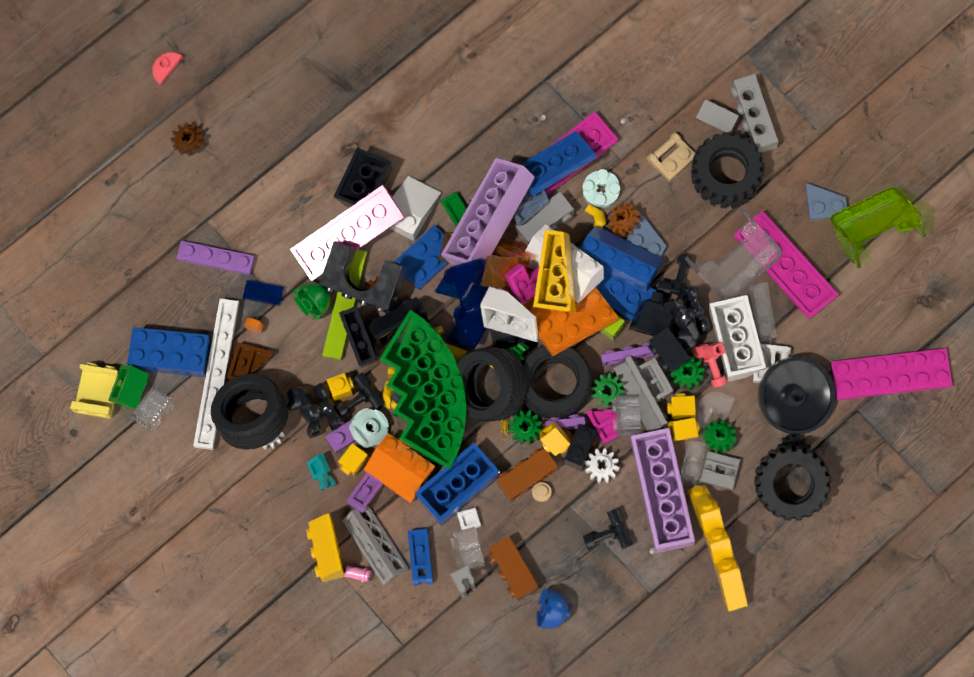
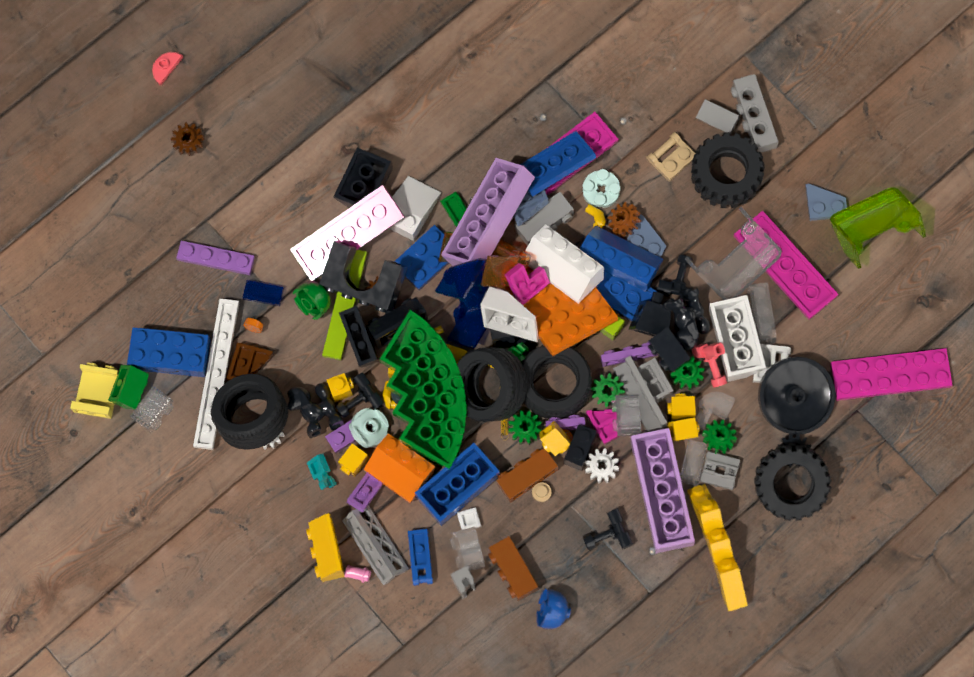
(555, 274): yellow wedge -> none

